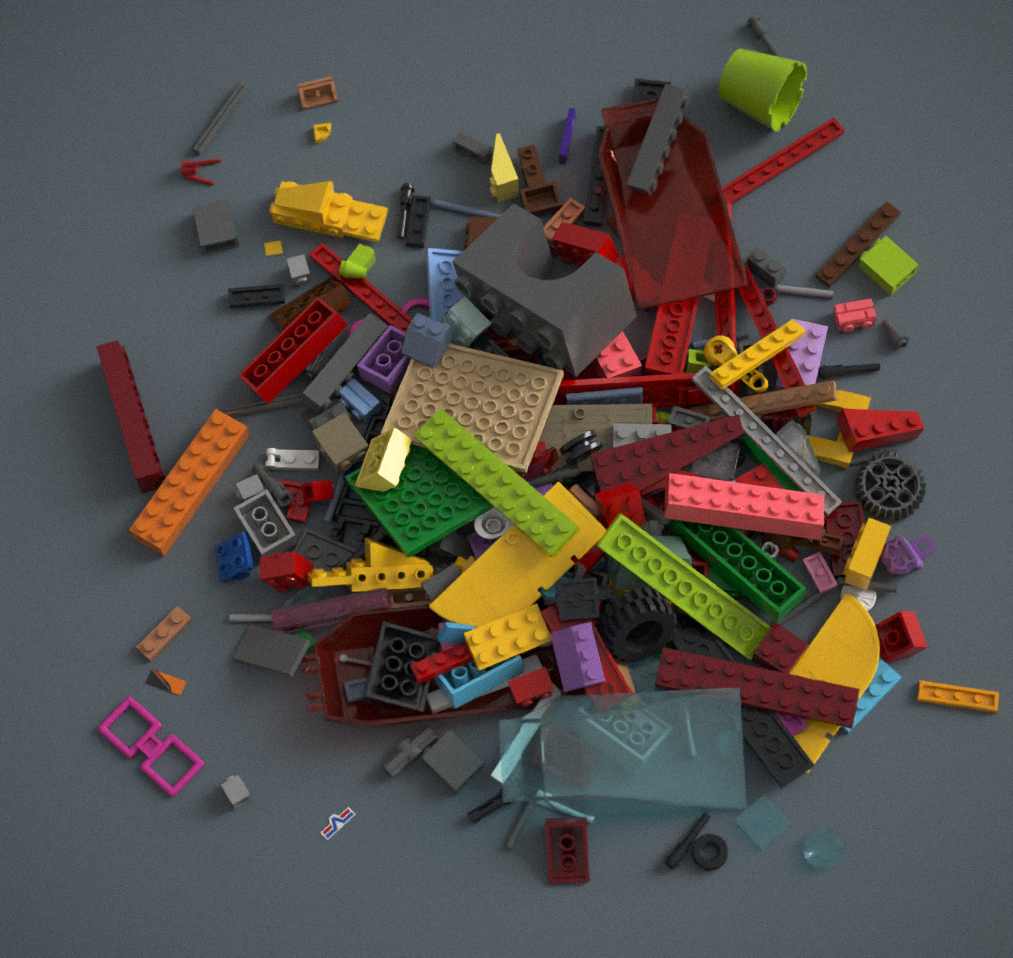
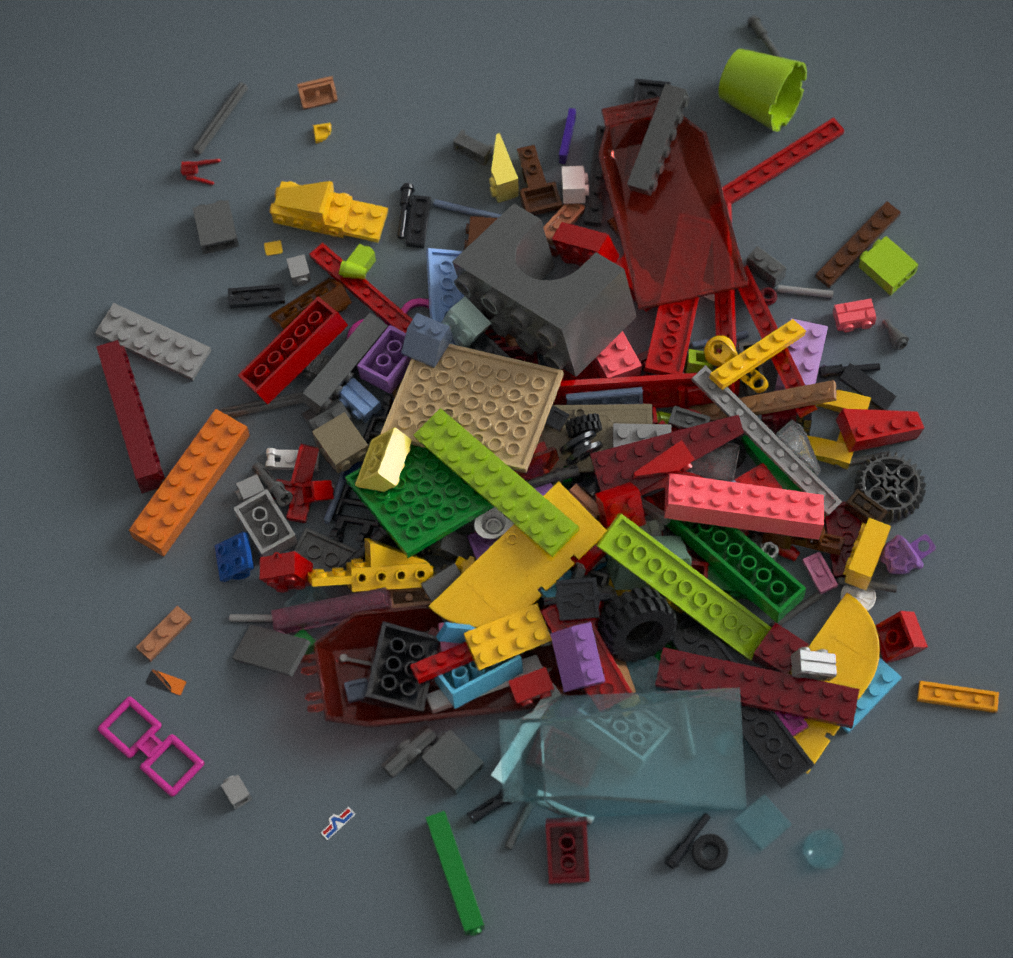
(153, 341): none -> light grey plate
(305, 464): none -> red panel
(455, 874): none -> green brick
(556, 418): none -> black plate
(574, 184): none -> white brick
(583, 424): none -> black tyre
(670, 461): none -> red slope
(813, 664): none -> brick
(864, 507): none -> dark brown slope
(867, 387): none -> black tile

